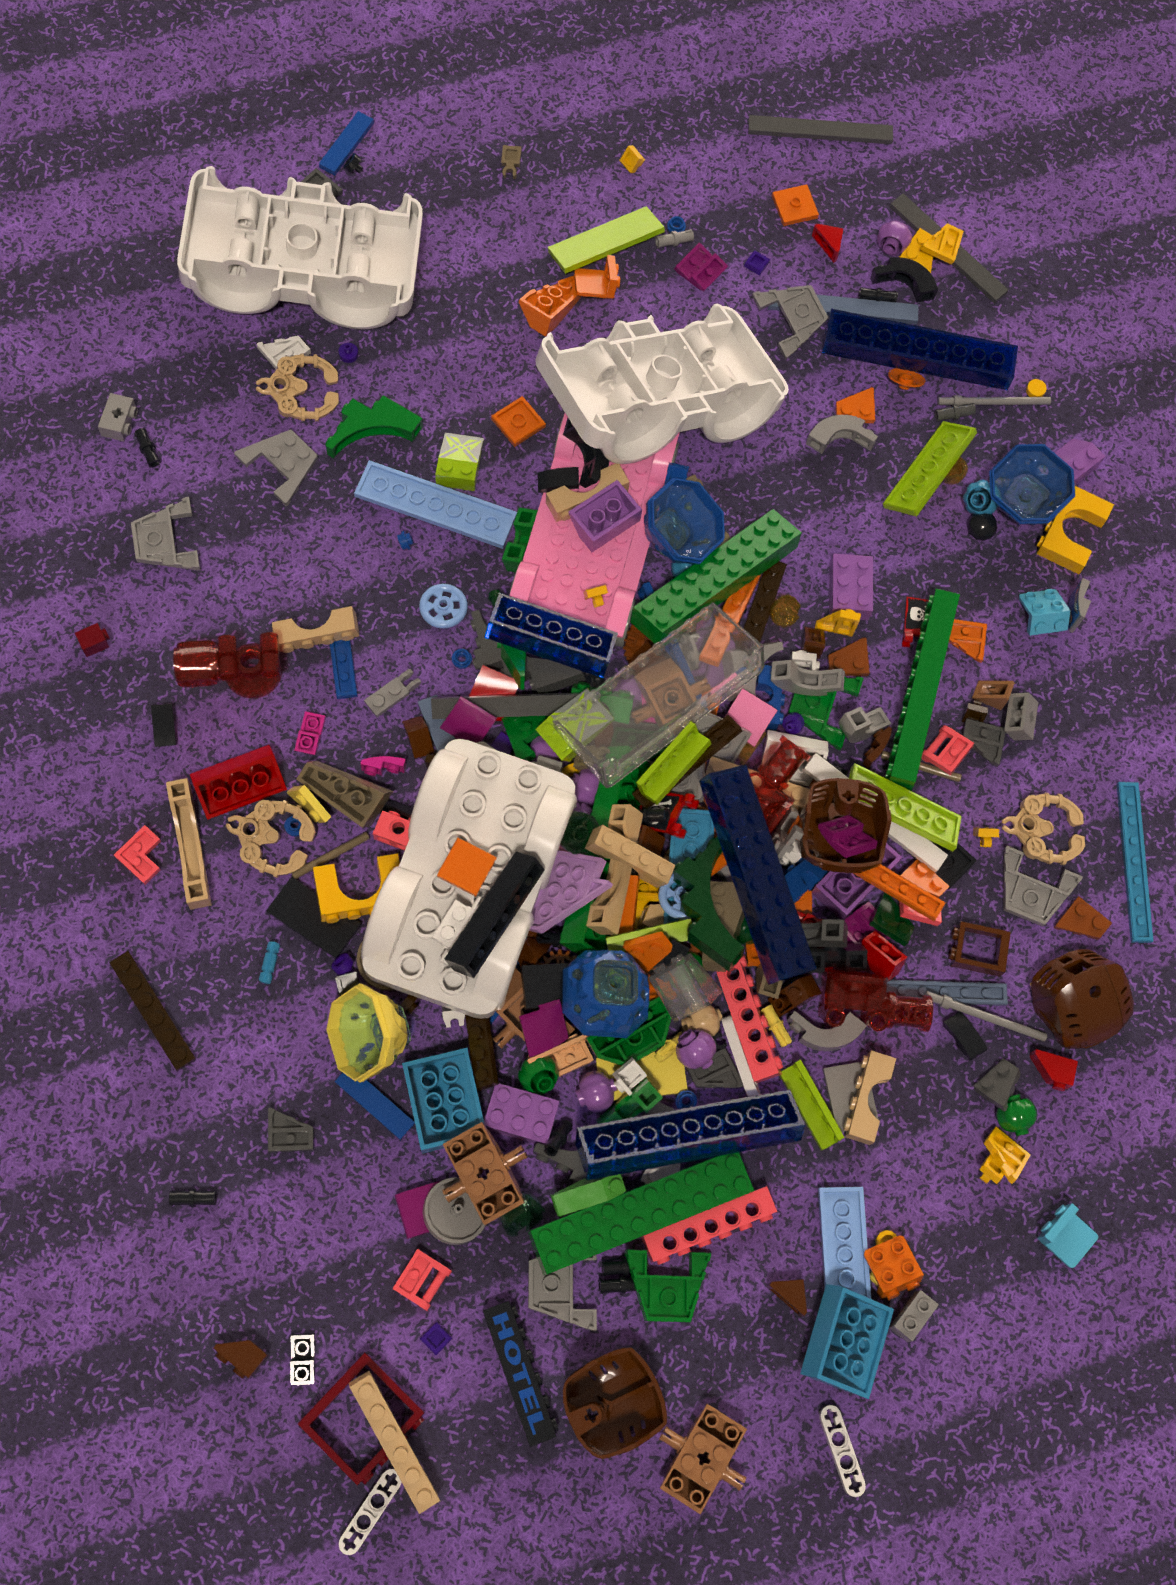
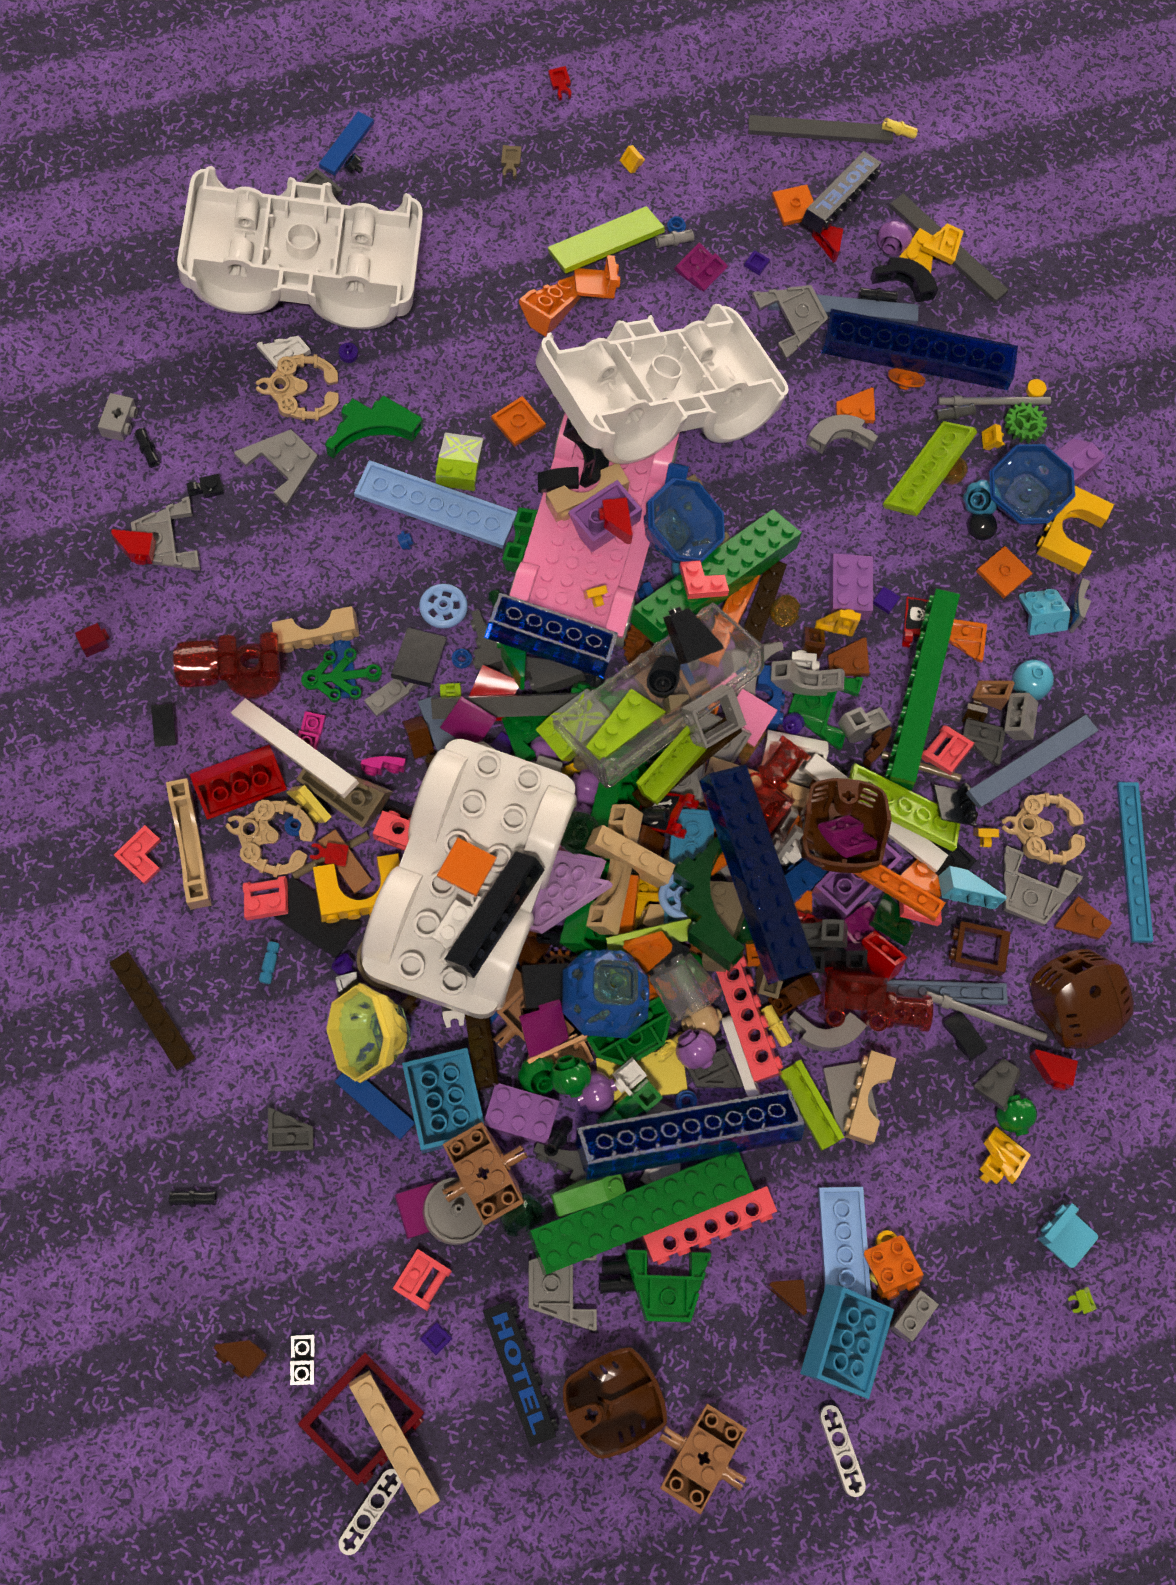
(136, 545): none -> red slope
(208, 486): none -> black plate
(267, 904): none -> coral plate
(295, 748): none -> white tile
(333, 854): none -> red plate
(337, 676): none -> green plant
(353, 872): none -> medium nougat tile
(418, 657): none -> black tile
(450, 690): none -> lime tile
(560, 80): none -> red plate
(570, 1076): none -> green plant
(616, 518): none -> red slope
(624, 724): none -> lime wing
(664, 674): none -> black cap
(673, 701): none -> dark tan slope
(690, 636): none -> black slope
(701, 586): none -> coral plate
(732, 711): none -> light grey window
(842, 192): none -> brick
(886, 600): none -> dark purple tile
(899, 128): none -> light yellow axle
(956, 805): none -> black hinge
(966, 887): none -> medium azure slope
(992, 437): none -> yellow tile
(1004, 572): none -> orange plate
(1025, 422): none -> bright green gear
(1031, 762): none -> sand blue tile
(1033, 678): none -> medium azure cylinder
(1085, 1301): none -> lime tile

